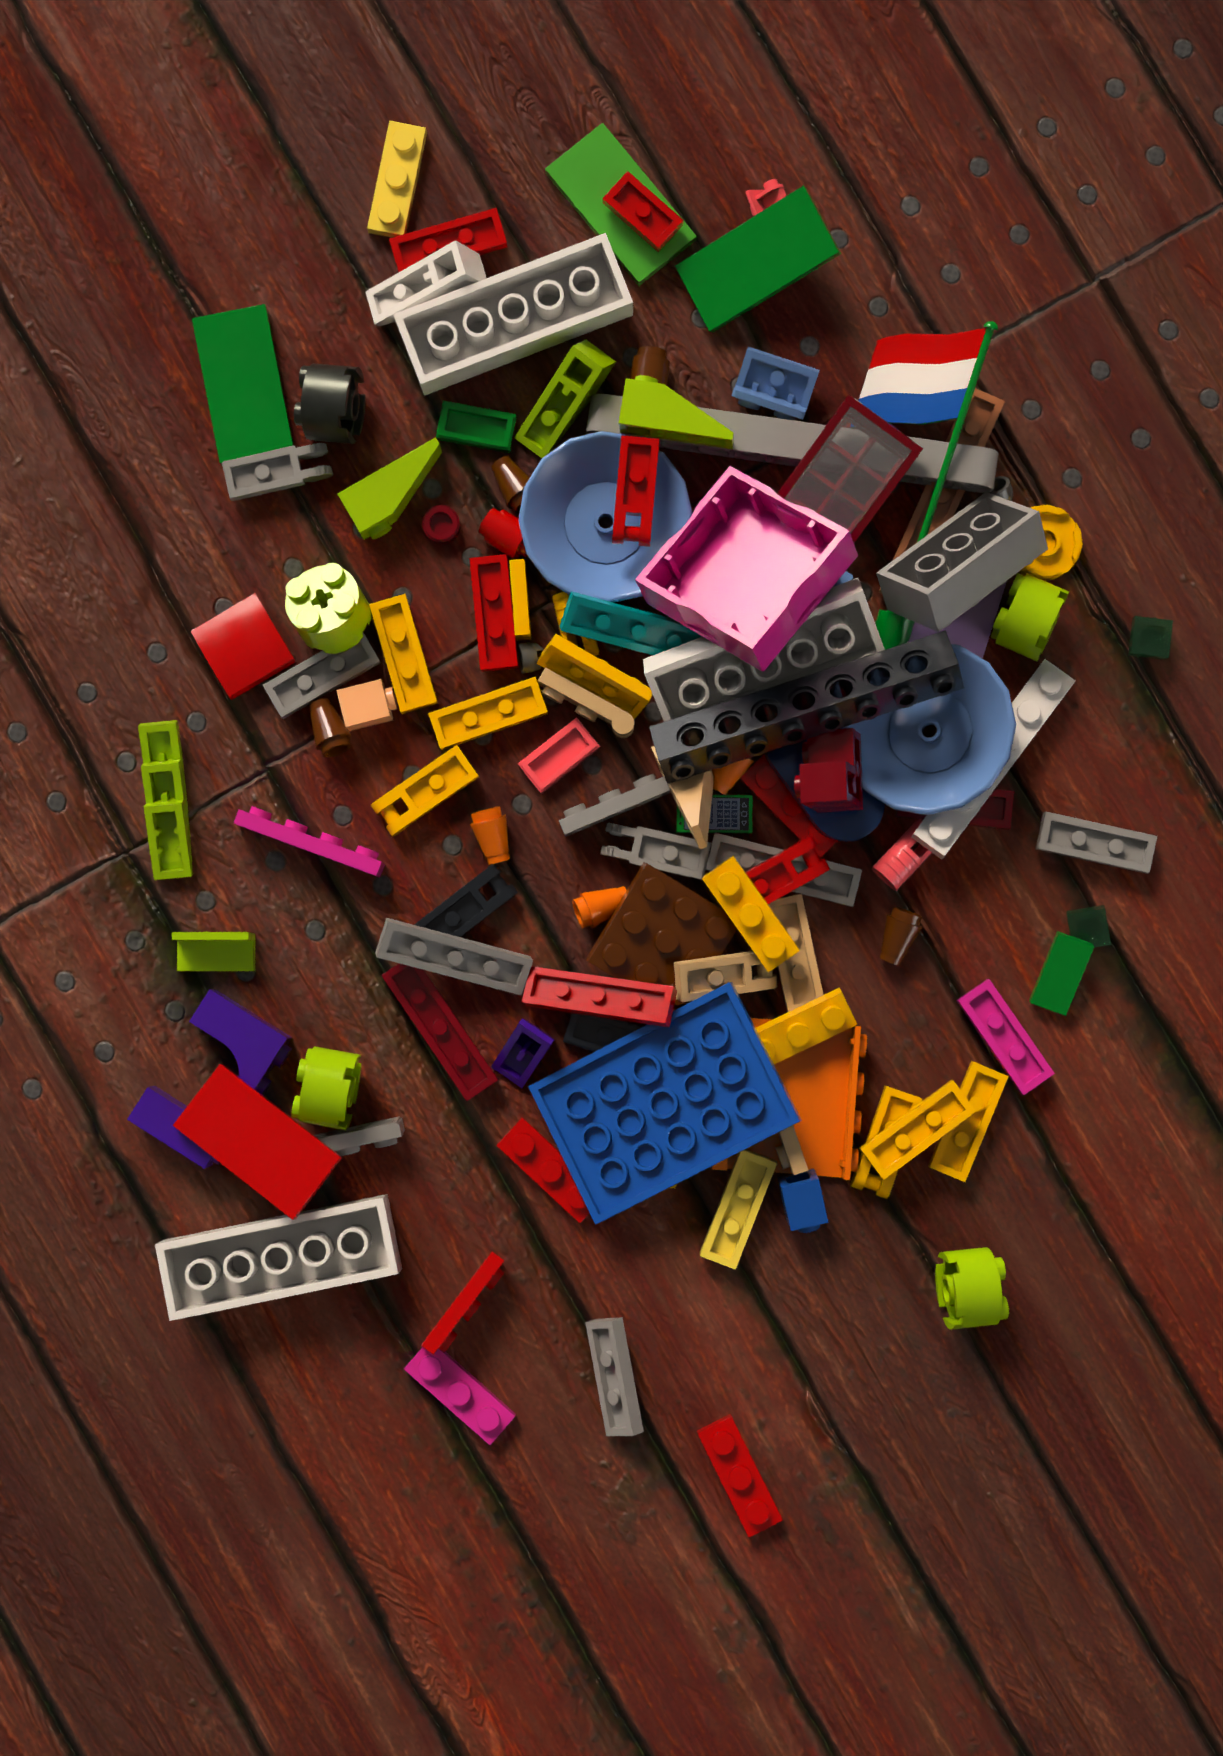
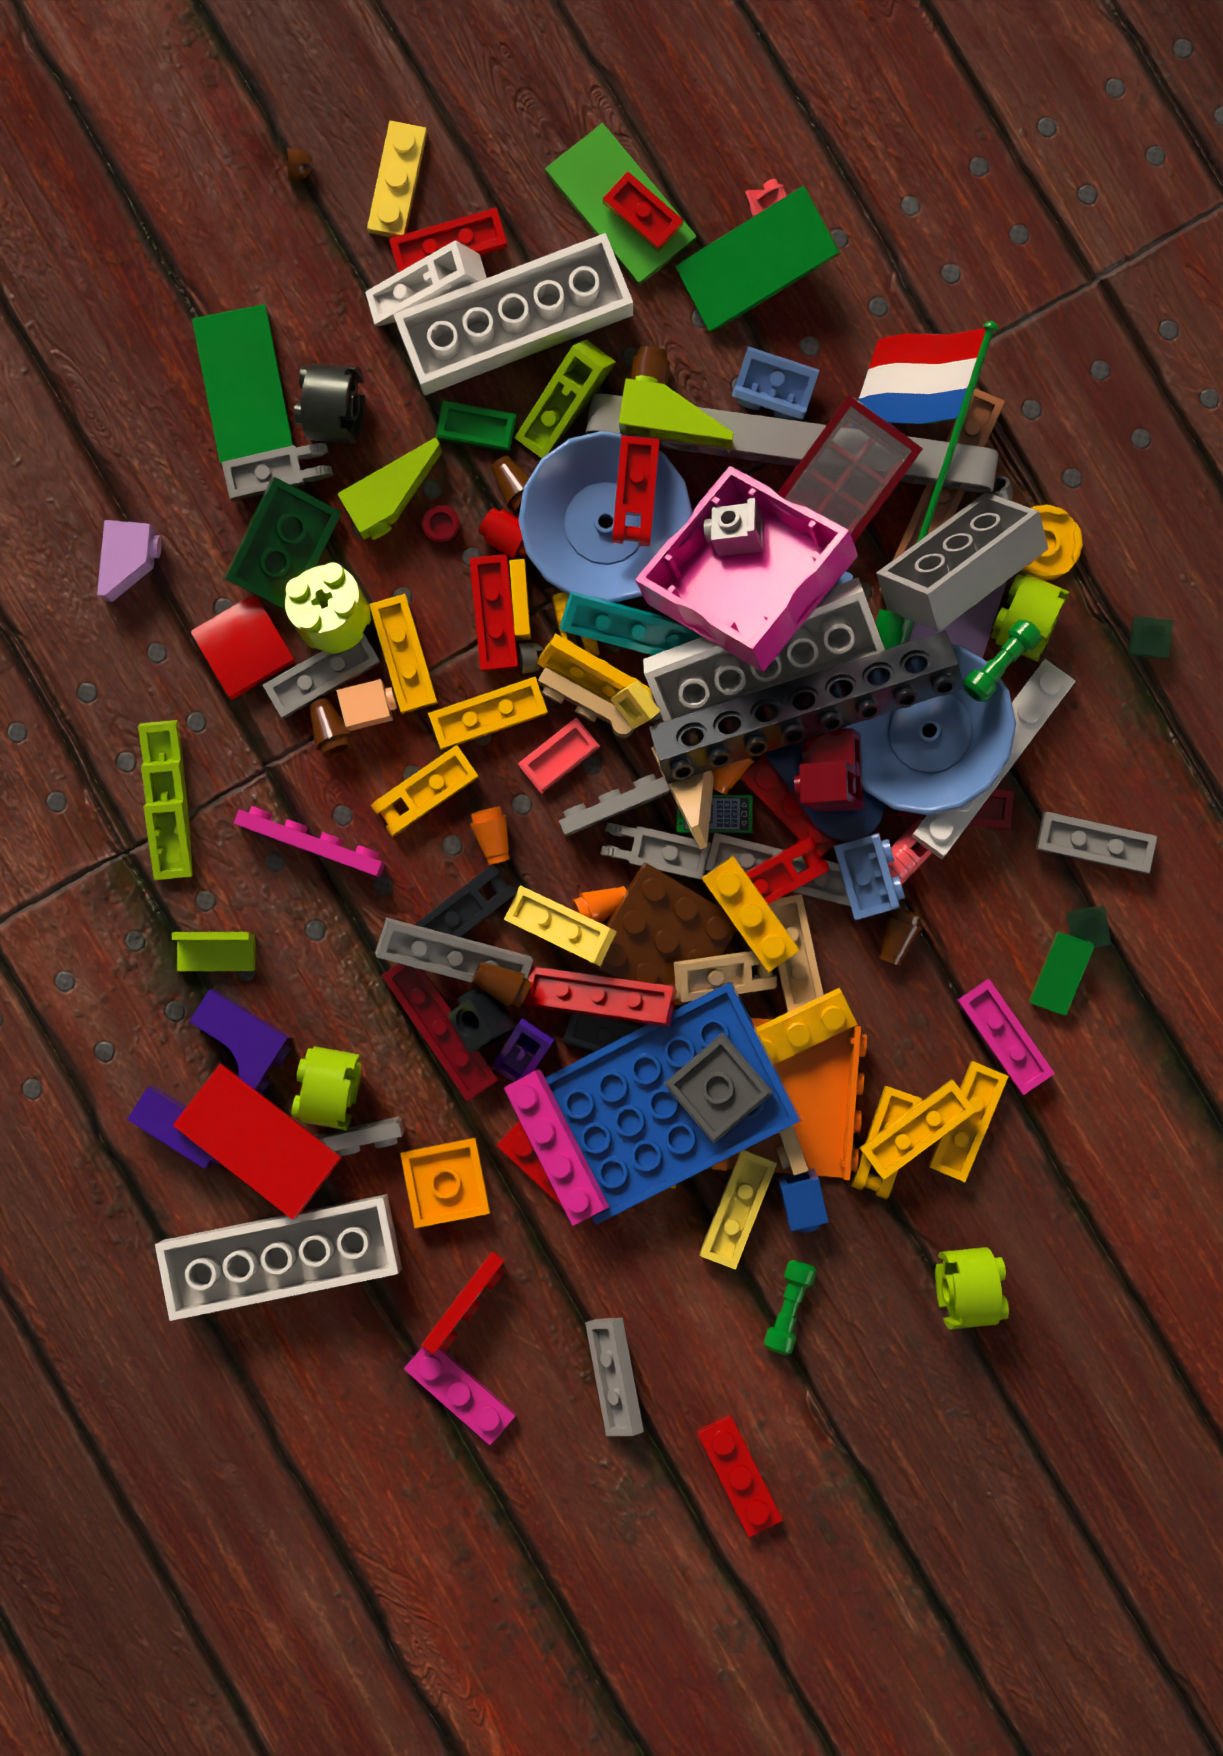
(125, 556): none -> lavender slope
(281, 541): none -> dark green plate
(295, 161): none -> reddish brown hinge
(445, 1182): none -> light orange plate
(480, 1020): none -> black brick
(503, 984): none -> reddish brown cone
(556, 1147): none -> dark pink plate
(560, 925): none -> light yellow plate
(635, 704): none -> light yellow plate
(718, 1087): none -> dark grey tile
(736, 529): none -> brick
(799, 1277): none -> green piece
(868, 876): none -> medium blue bracket
(1022, 638): none -> green piece

